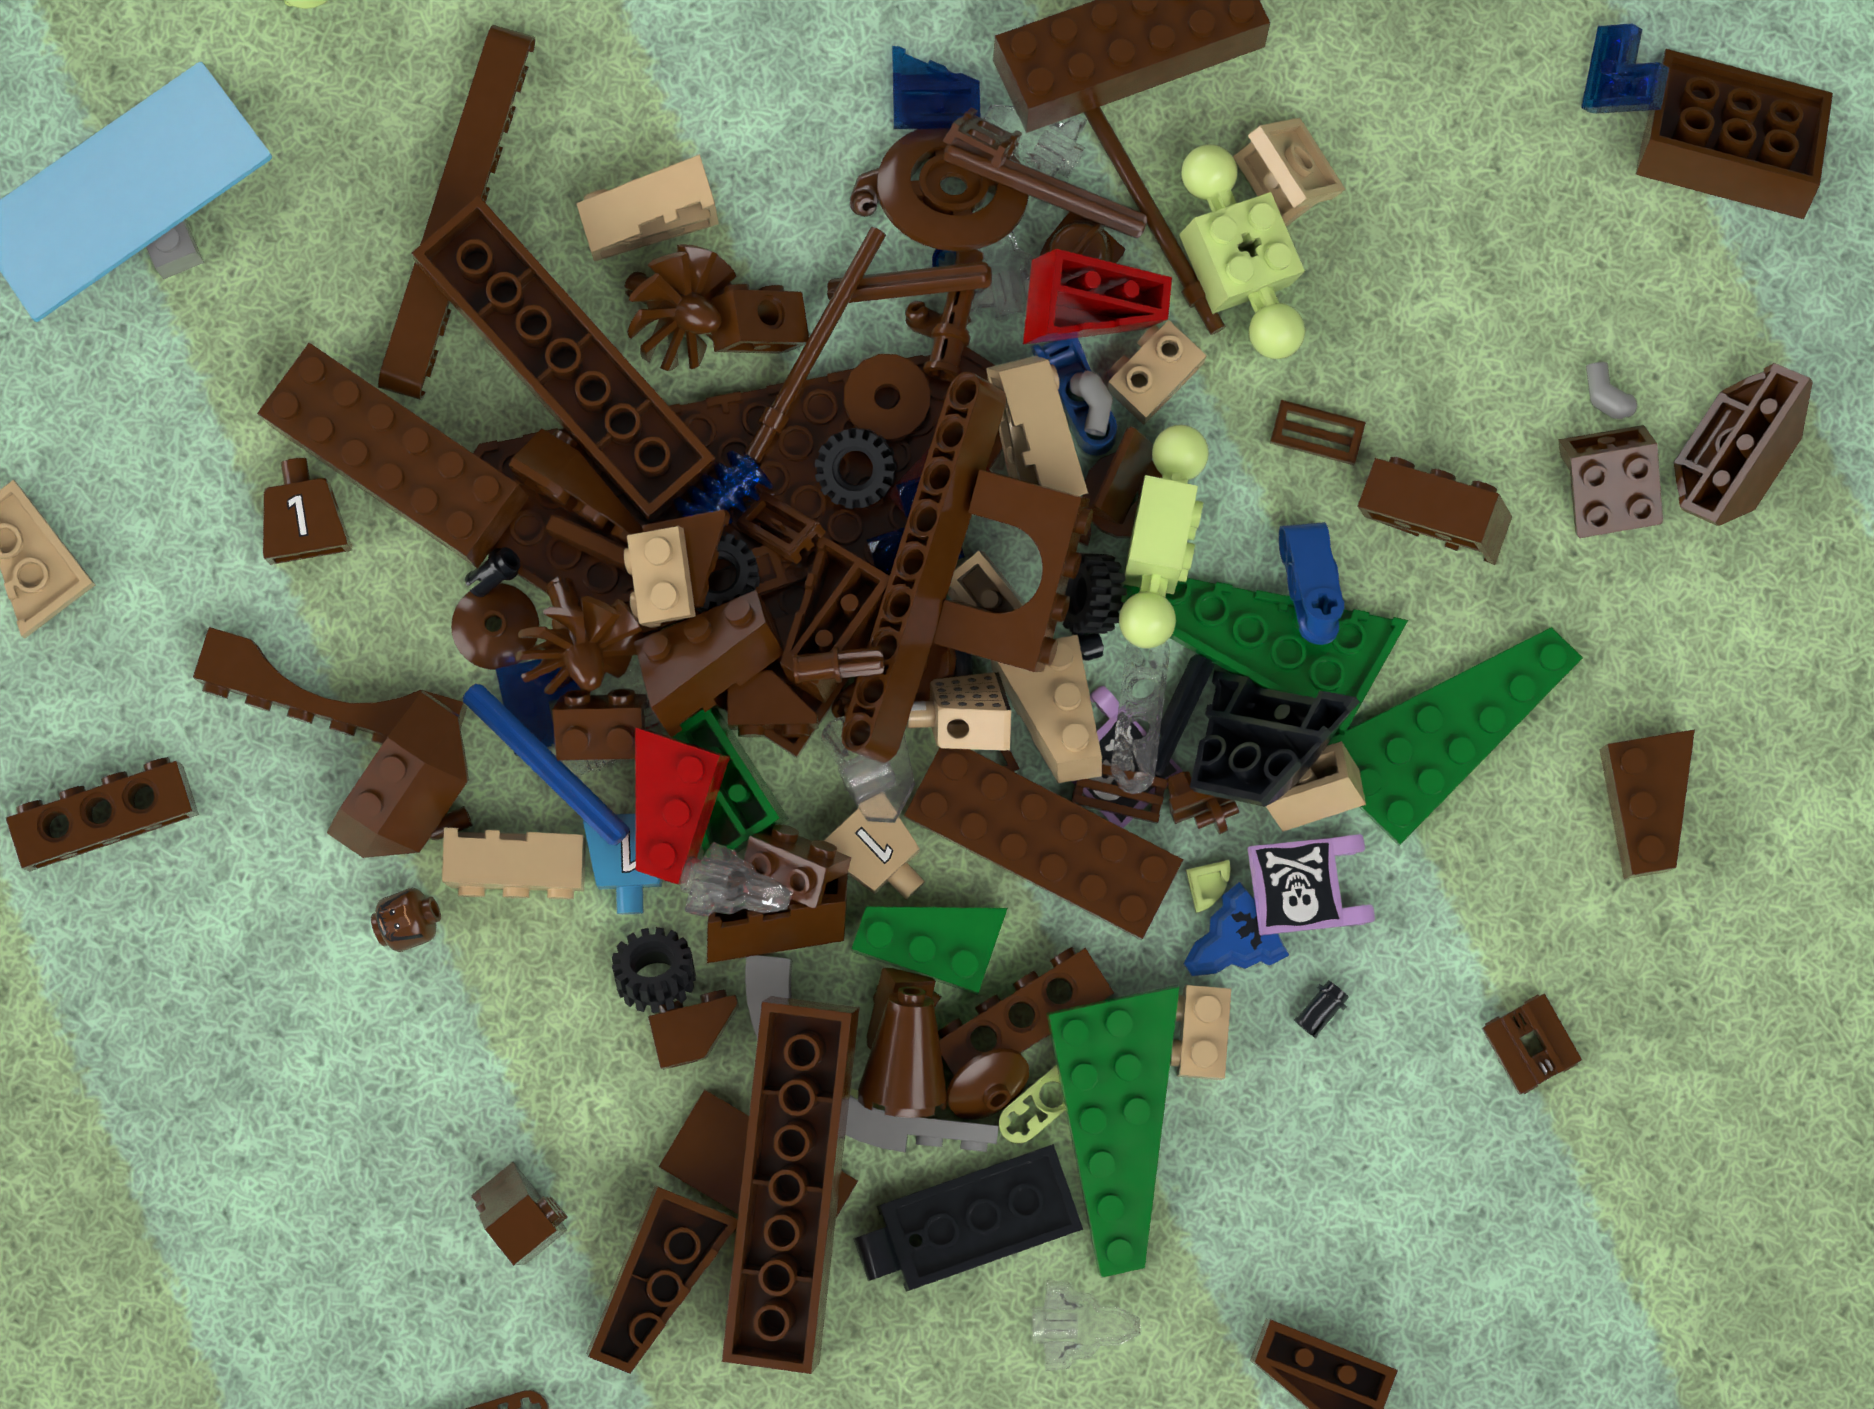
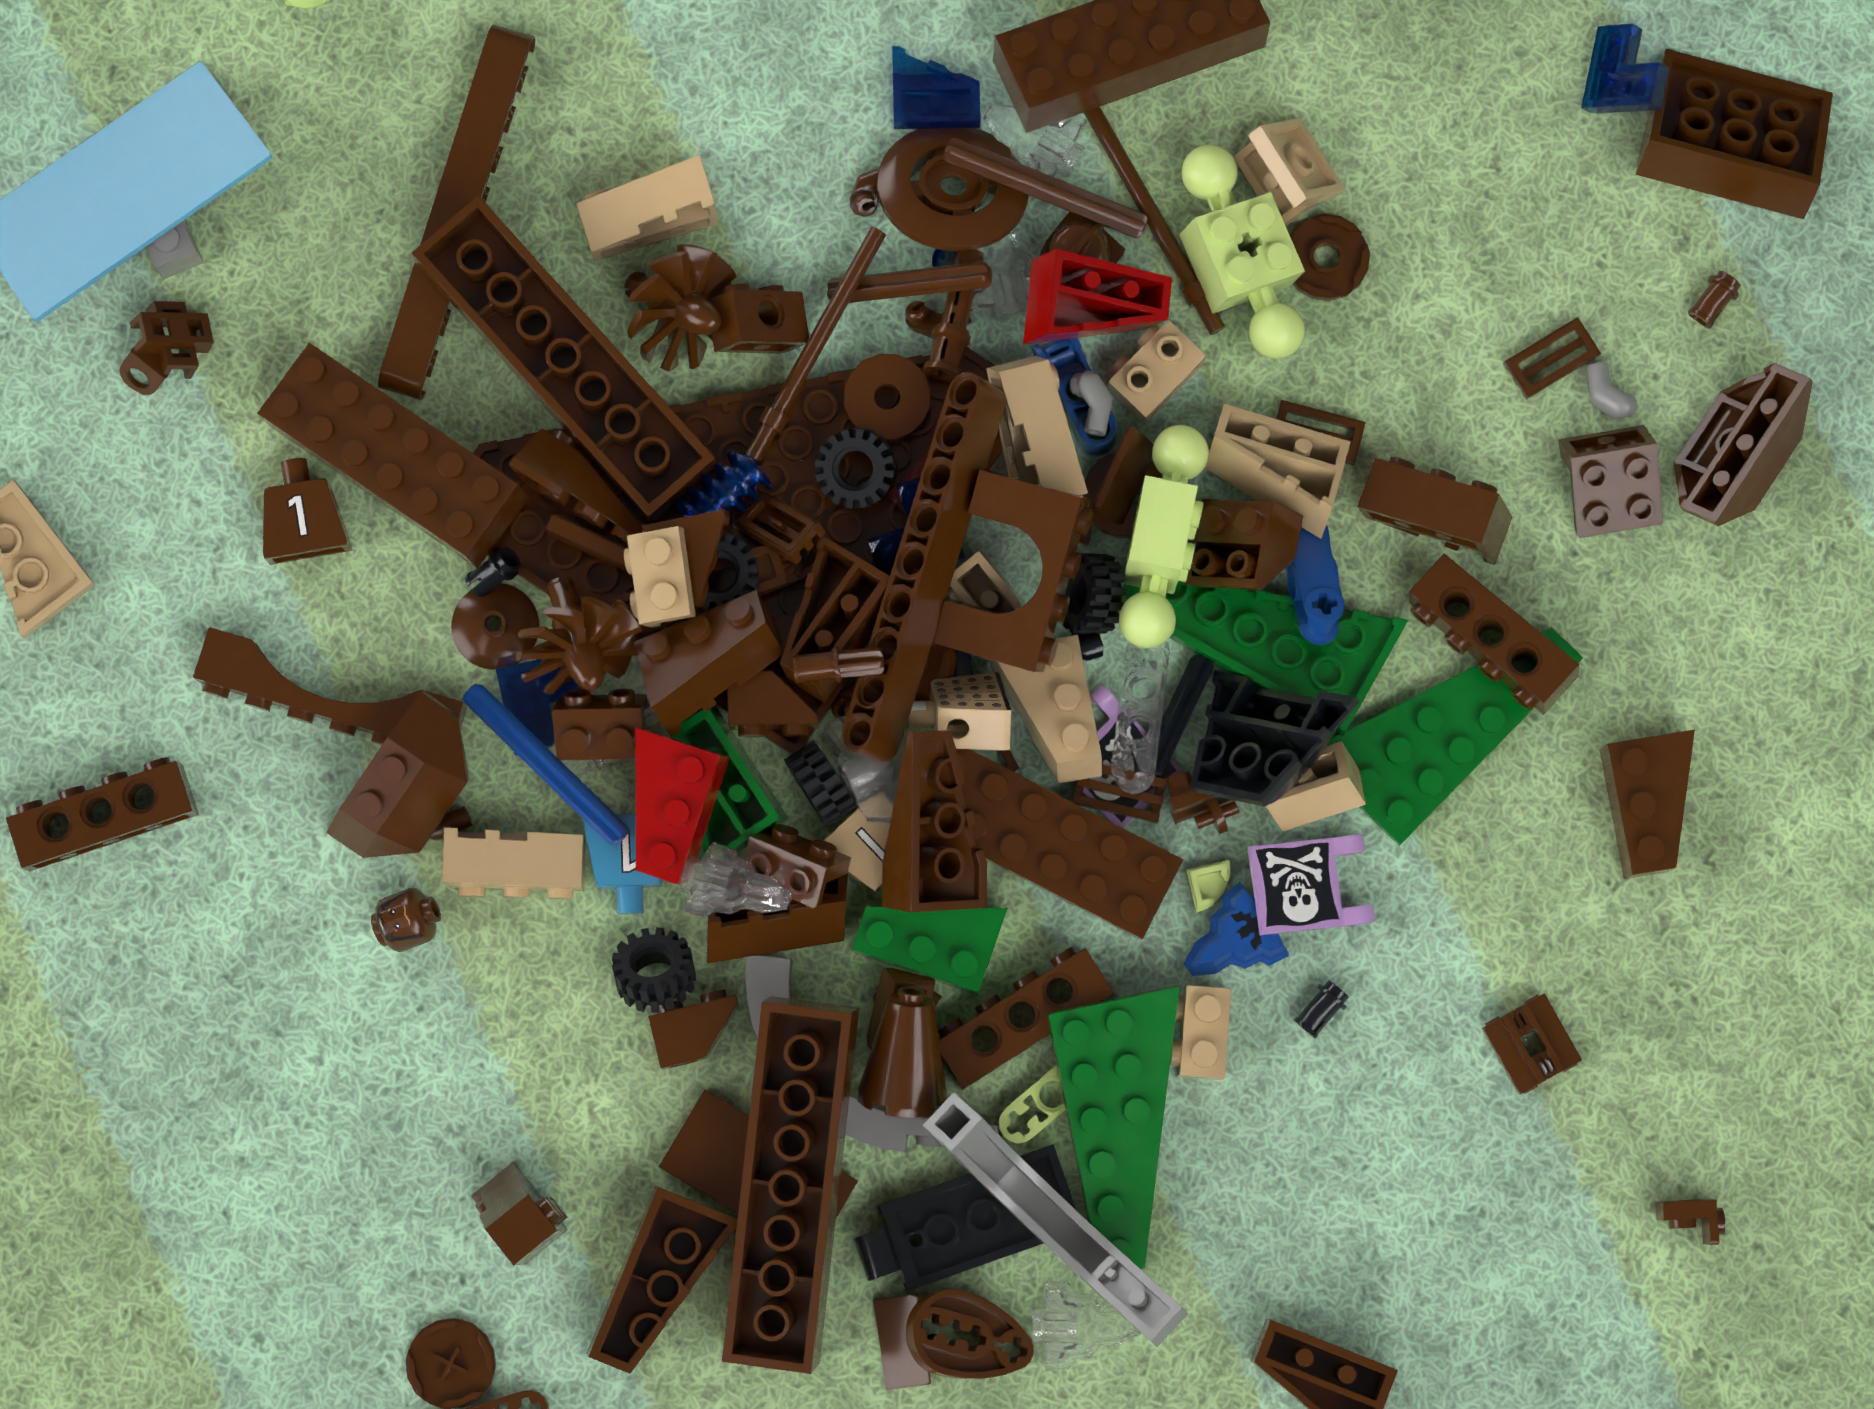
(153, 352): none -> reddish brown piece
(450, 1363): none -> reddish brown tile
(820, 783): none -> black tyre
(898, 1363): none -> reddish brown slope
(931, 842): none -> reddish brown wedge
(966, 1311): none -> reddish brown piece
(987, 1084): reddish brown dish -> none
(999, 146): reddish brown piece -> none
(1054, 1220): none -> light grey arch
(1243, 543): none -> reddish brown slope
(1279, 463): none -> tan wedge
(1350, 246): none -> reddish brown tile
(1449, 584): none -> reddish brown brick
(1520, 377): none -> reddish brown tile
(1685, 1212): none -> reddish brown bracket
(1715, 298): none -> reddish brown pin

